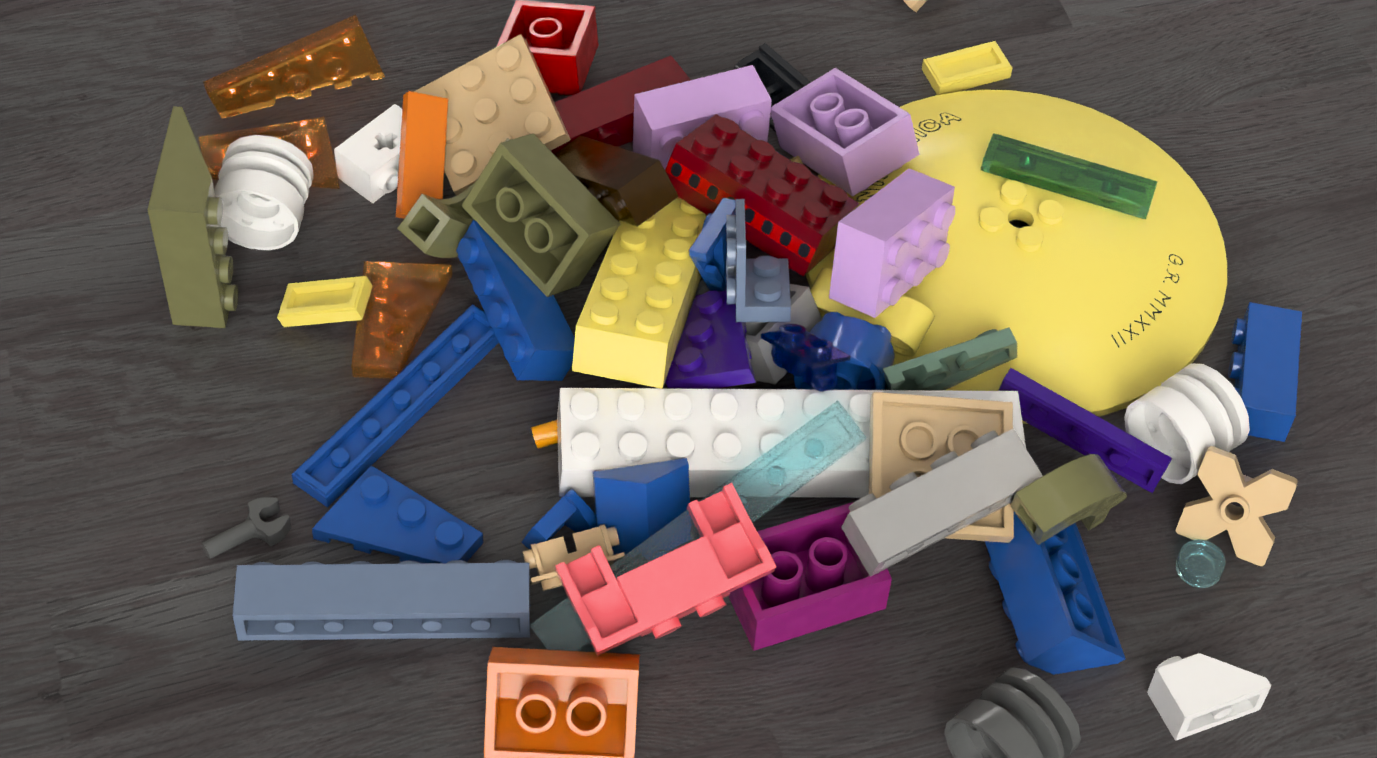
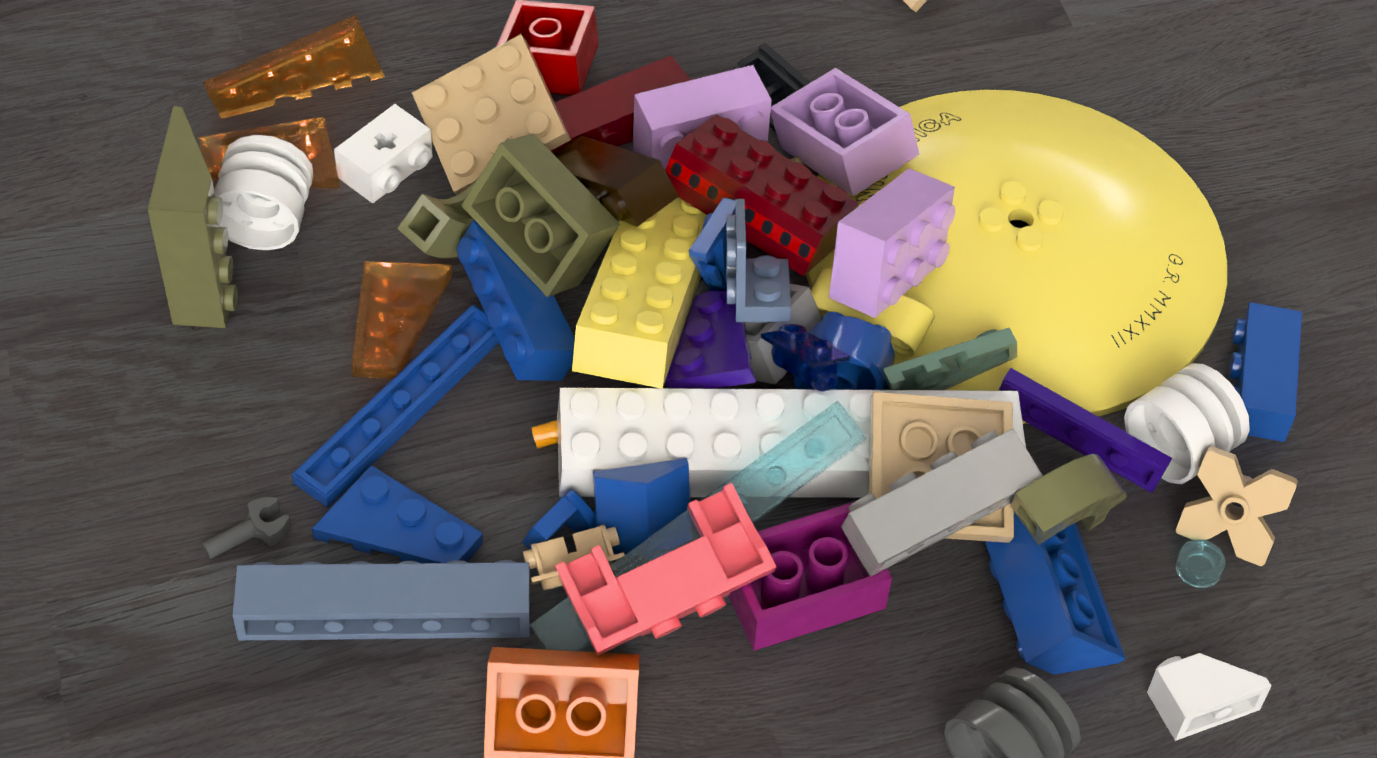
(325, 301): light yellow tile -> none
(421, 149): orange tile -> none
(966, 68): light yellow tile -> none
(1069, 176): clear green tile -> none

